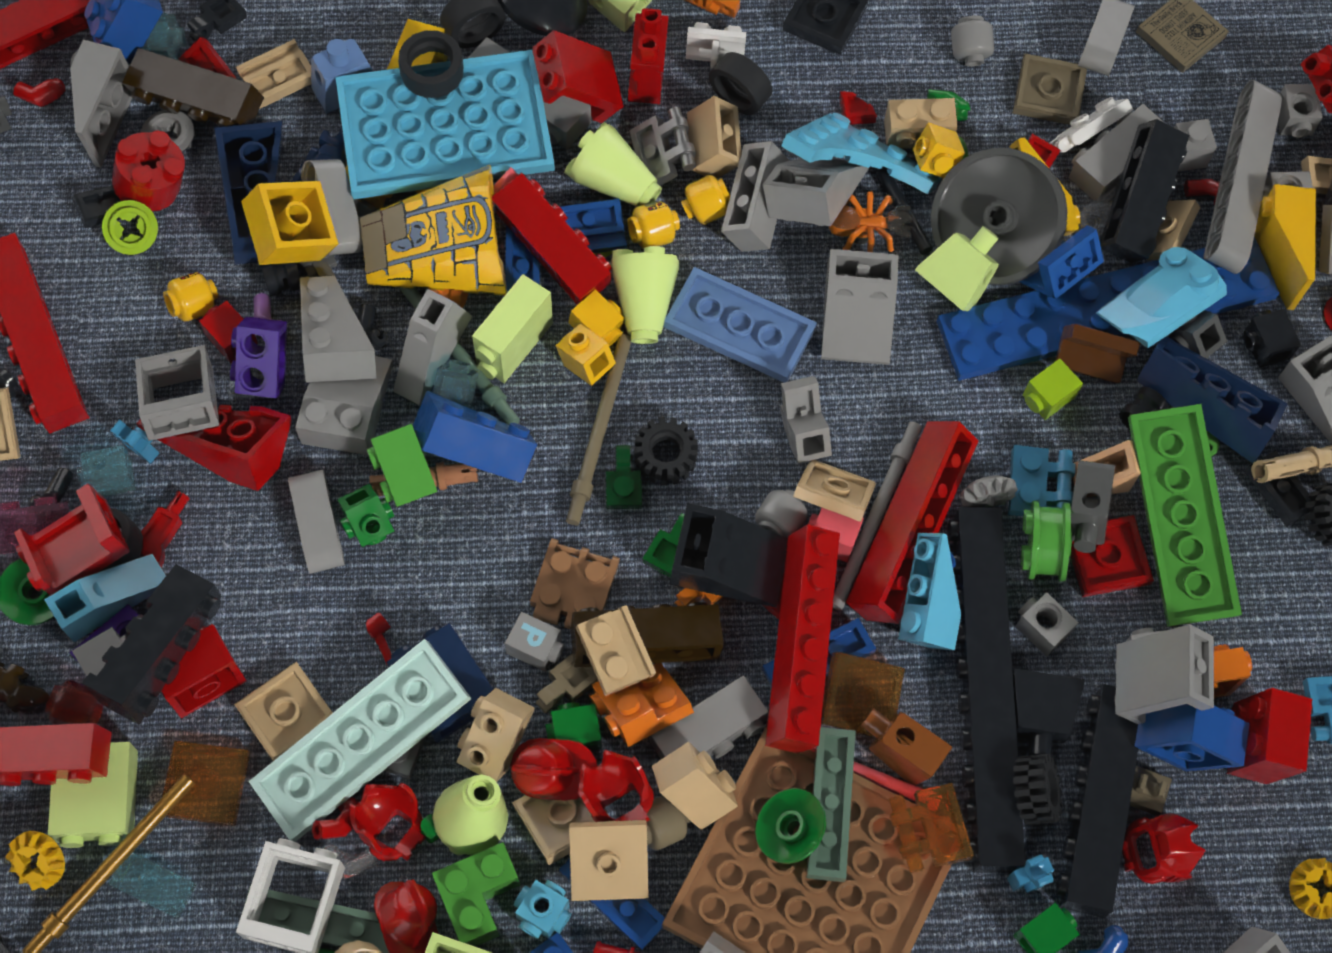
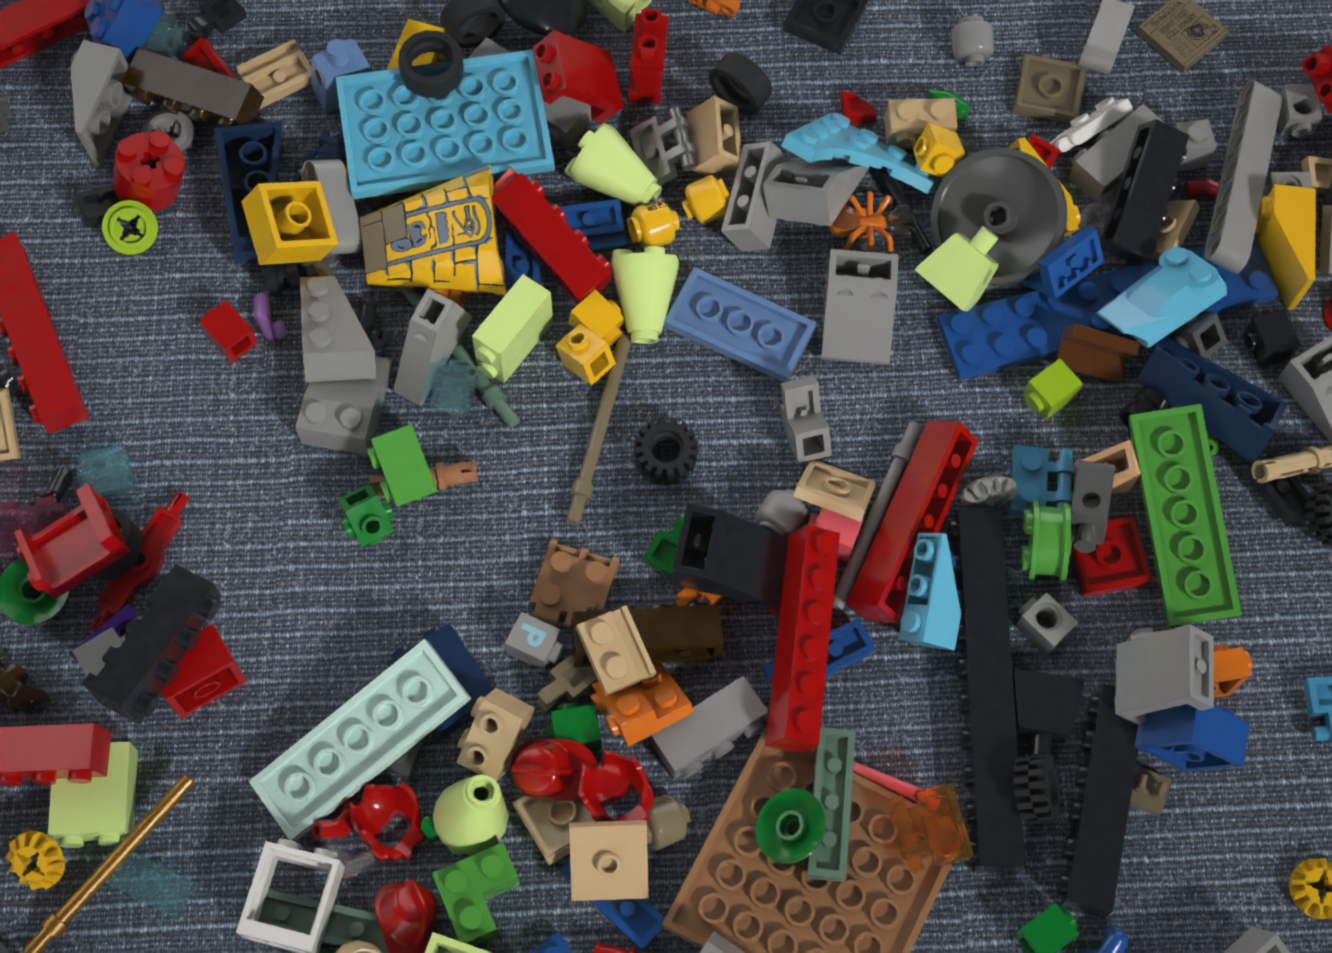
(41, 94): red arm -> none
(72, 705): clear red head -> none
(98, 597): medium azure slope -> none
(135, 440): dark azure plate -> none
(182, 413): light grey window -> none
(190, 296): yellow head -> none
(218, 780): clear orange plate -> none
(241, 449): red wedge -> none
(268, 358): dark purple brick -> none
(283, 710): tan plate -> none
(316, 521): light grey beam -> none
(376, 627): red hand -> none
(473, 437): blue wedge -> none
(547, 922): medium azure brick -> none
(623, 485): dark green plate -> none
(695, 785): tan brick -> none
(713, 44): white hips -> none
(857, 687): clear orange plate -> none
(916, 753): dark orange torso -> none
(1033, 875): dark azure plate -> none
(1171, 845): red helmet -> none
(1276, 735): red brick -> none

